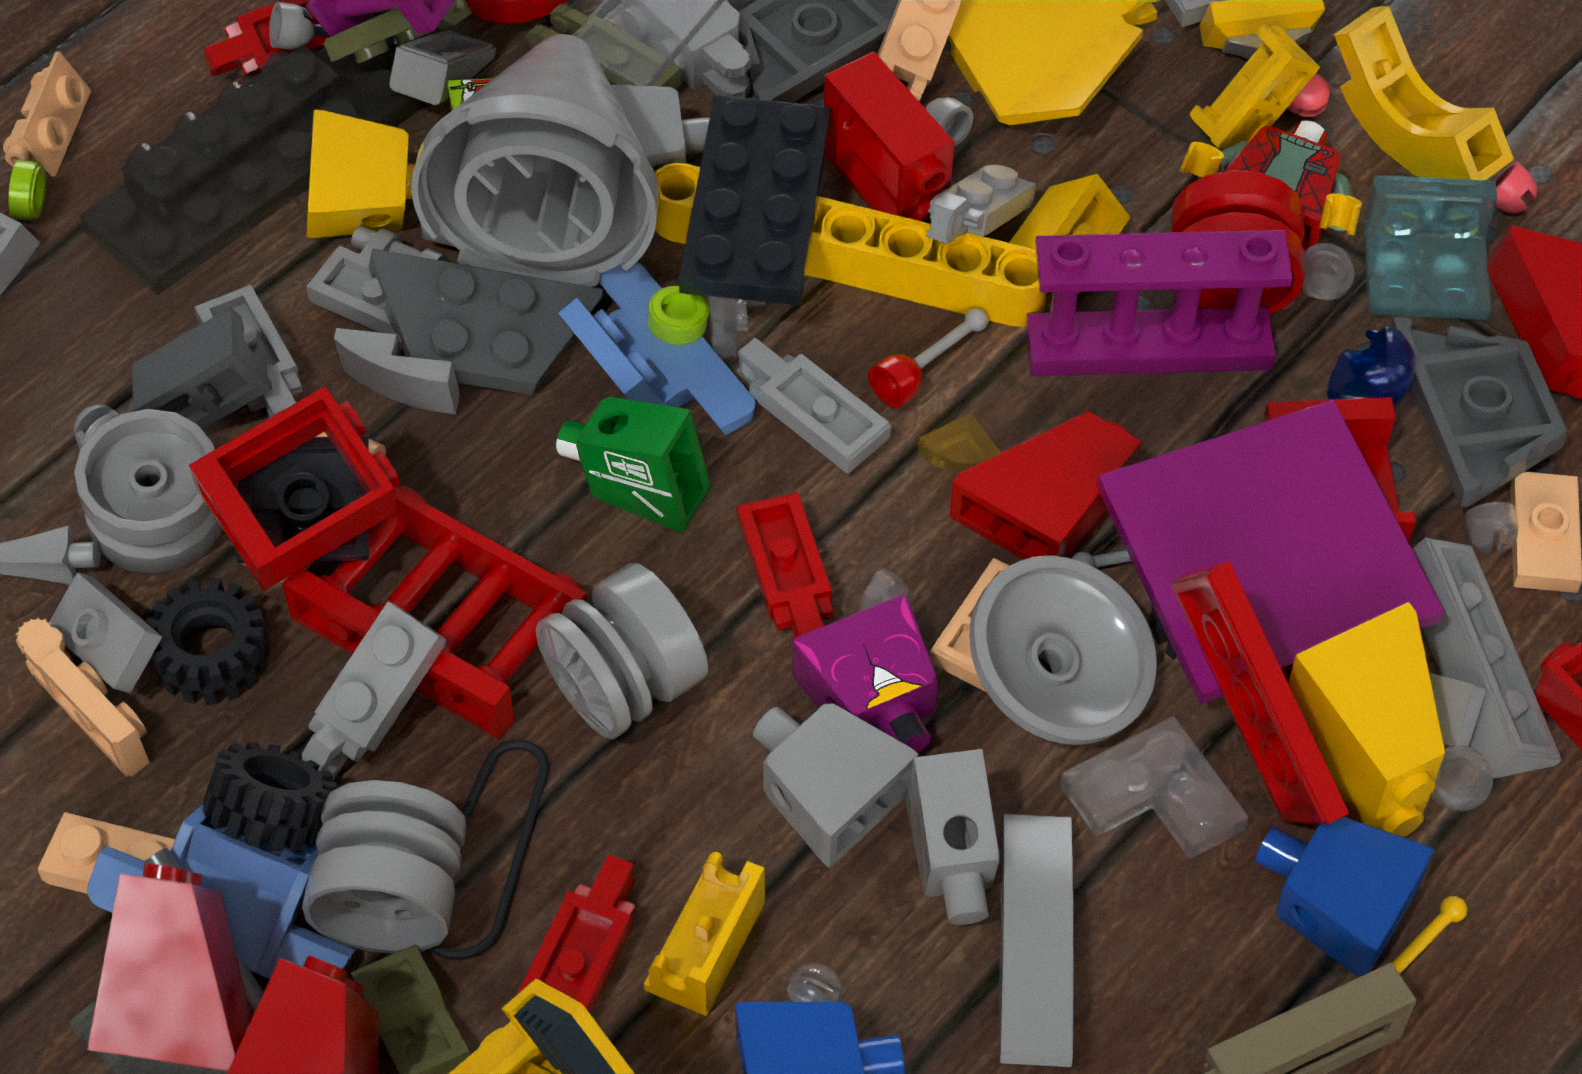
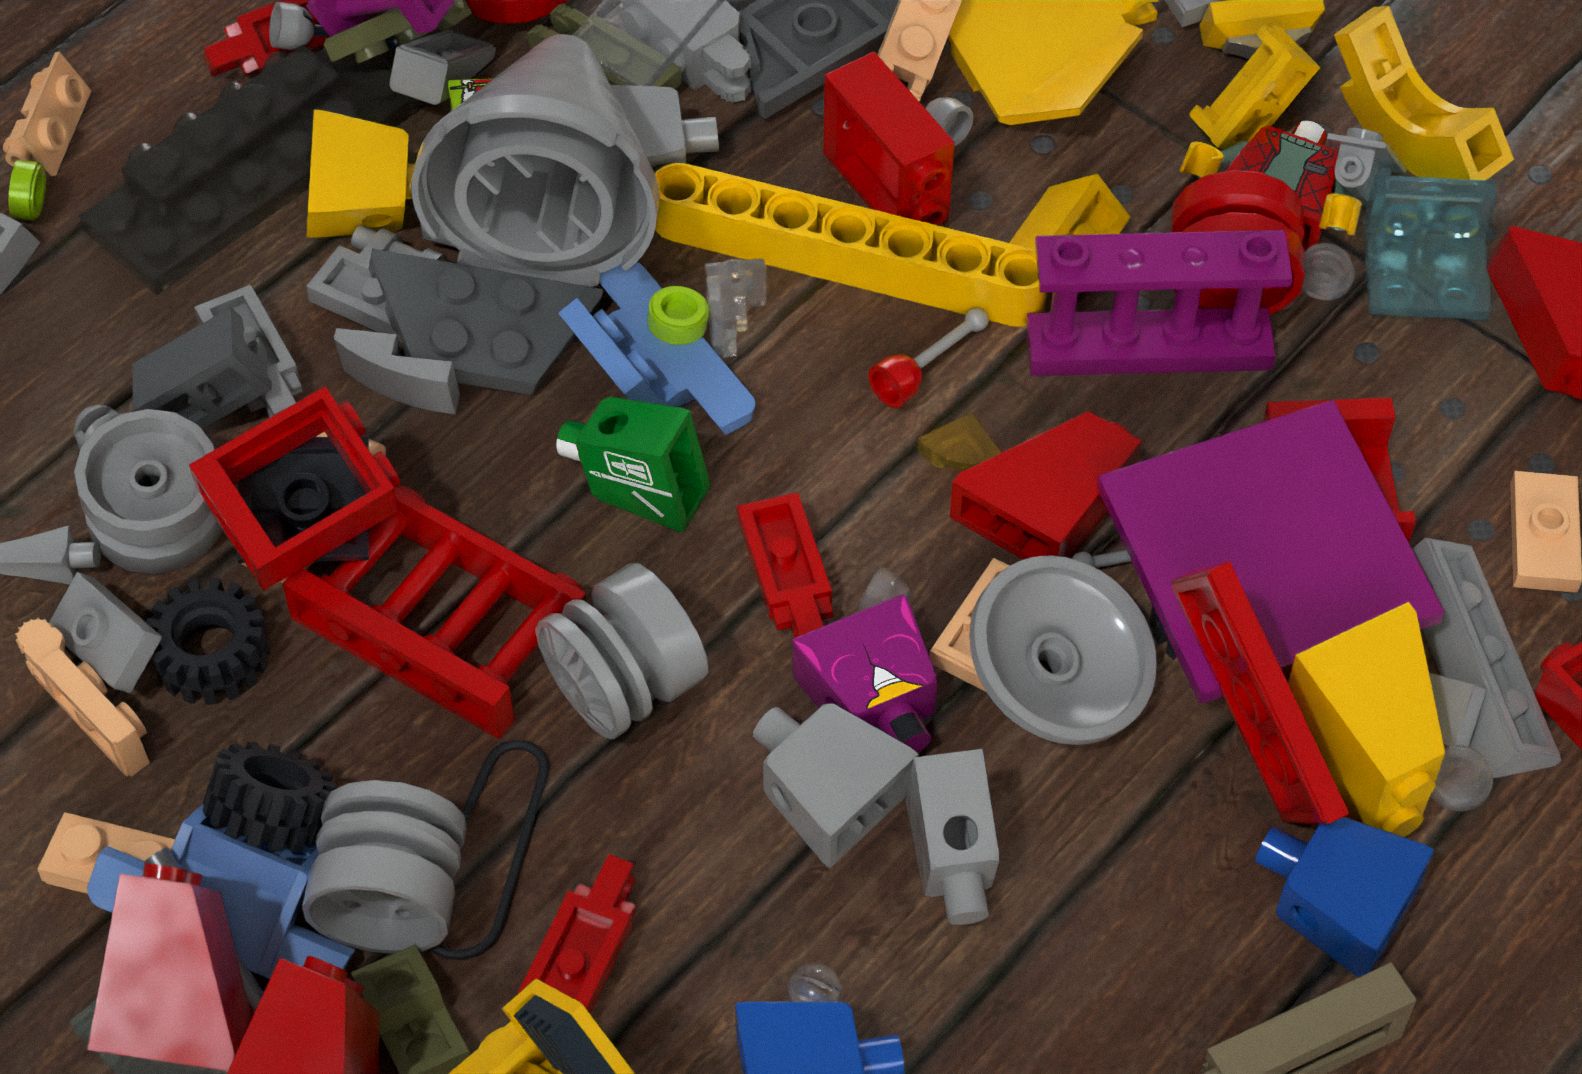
(372, 688): light grey hinge -> none
(708, 935): yellow hinge -> none
(755, 200): black plate -> none
(813, 405): light grey hinge -> none
(979, 203): light grey hinge -> none
(1036, 941): light grey slope -> none
(1162, 773): clear plate -> none
(1312, 98): coral hinge -> none
(1361, 158): none -> light grey hinge
(1376, 372): clear blue hair -> none
(1452, 910): yellow hinge -> none
(1482, 407): dark grey wing -> none
(1492, 525): clear hinge -> none
(1513, 184): coral hinge -> none

